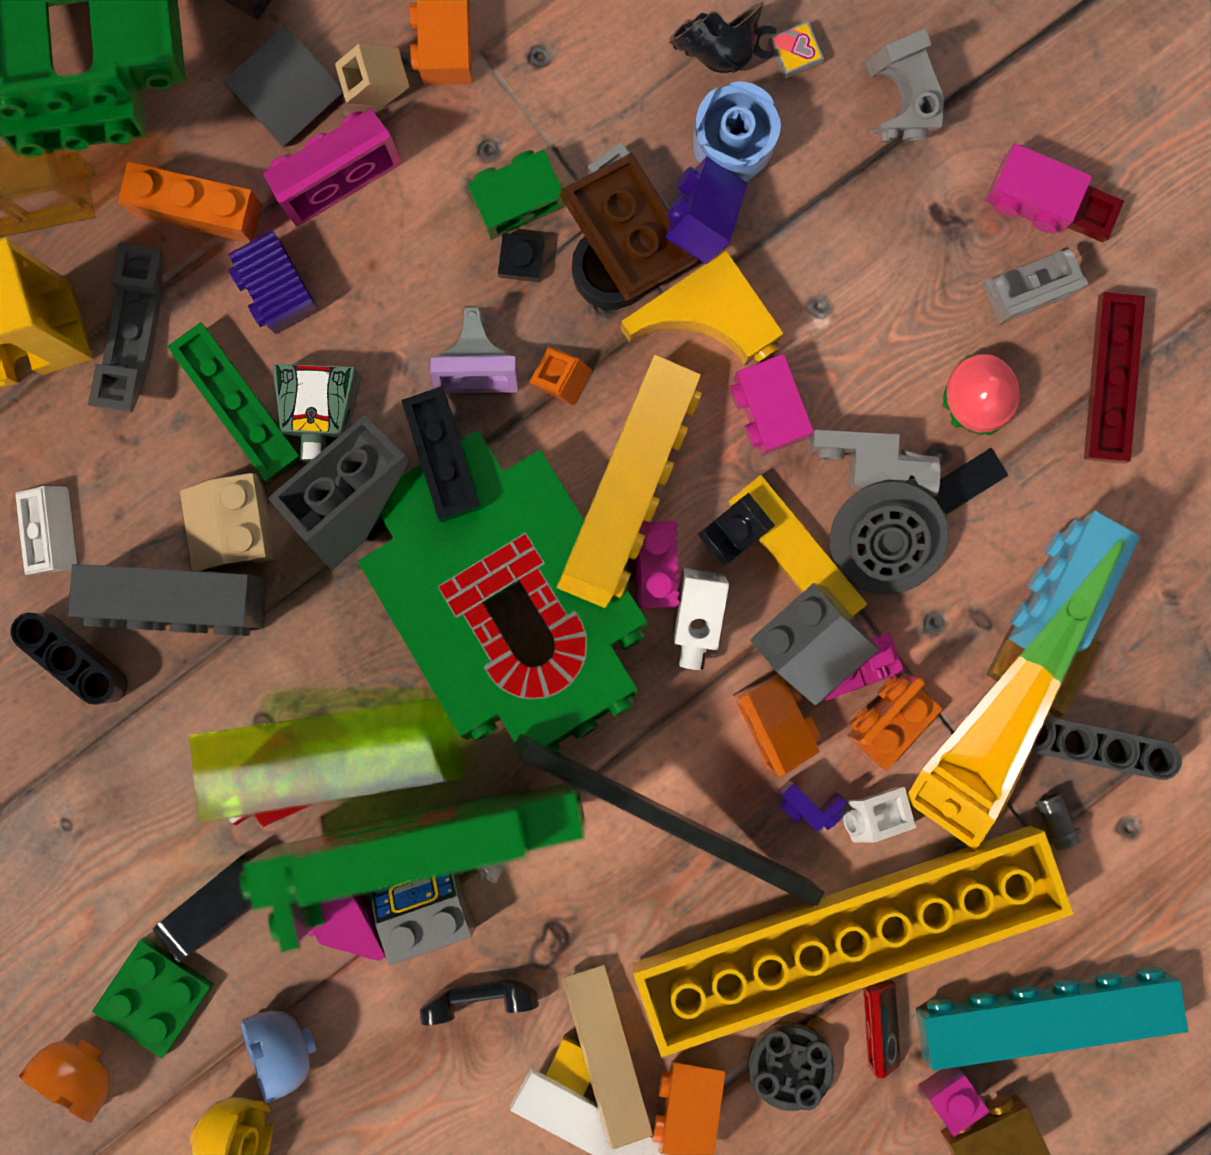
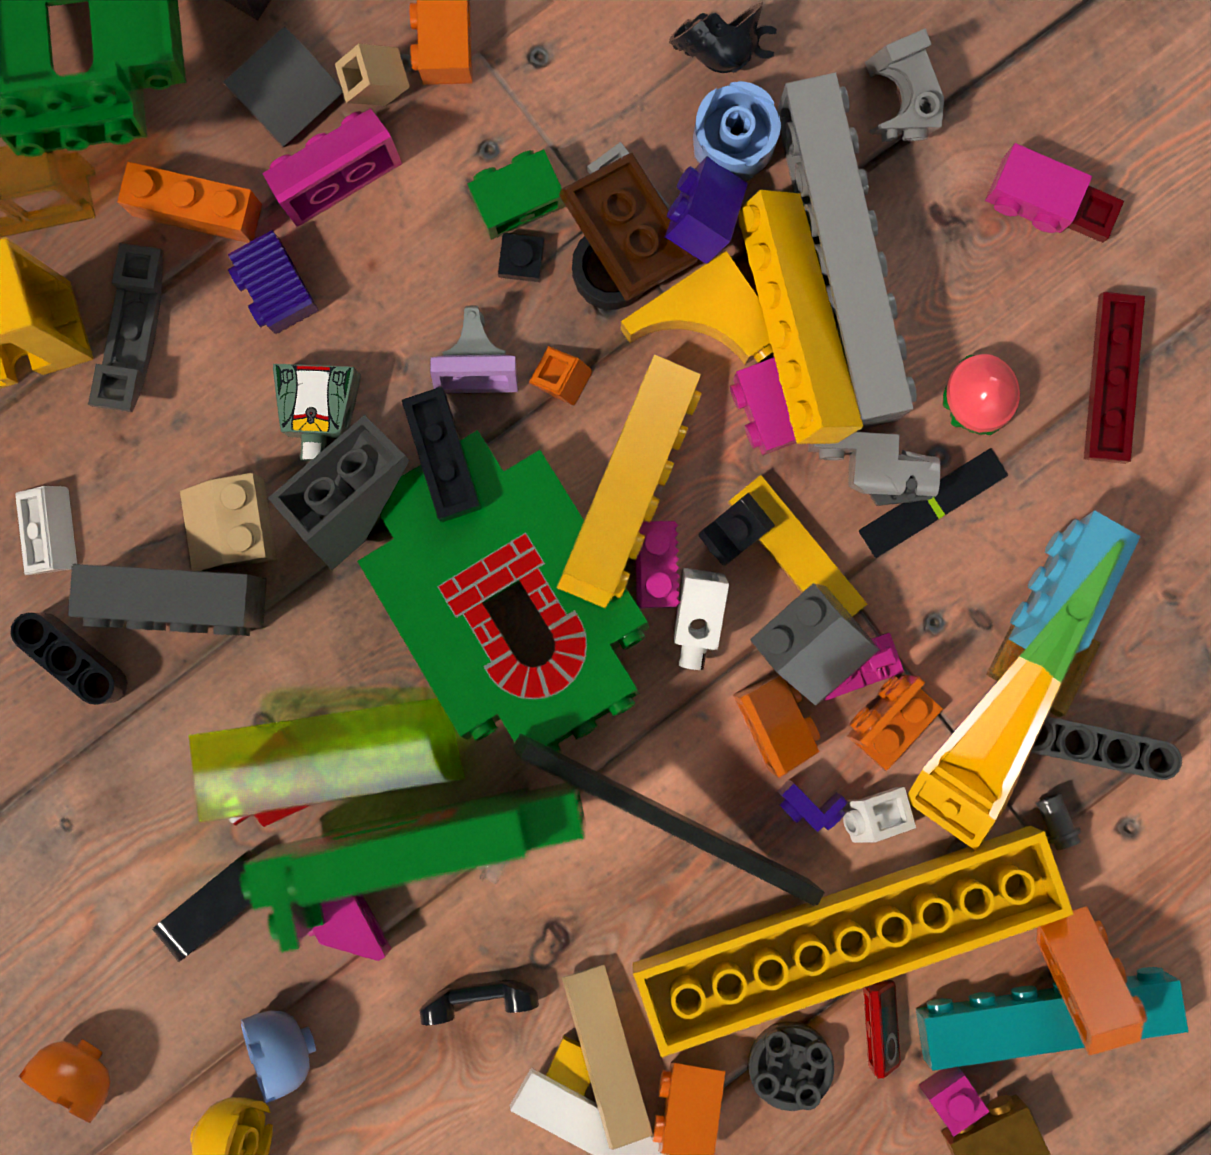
(152, 997): green plate -> none
(234, 402): green plate -> none
(421, 916): light grey slope -> none
(796, 50): tile -> none
(799, 318): none -> yellow brick
(832, 188): none -> light grey brick
(889, 540): dark grey wheel -> none
(1034, 285): light grey hinge -> none
(1091, 982): none -> orange brick

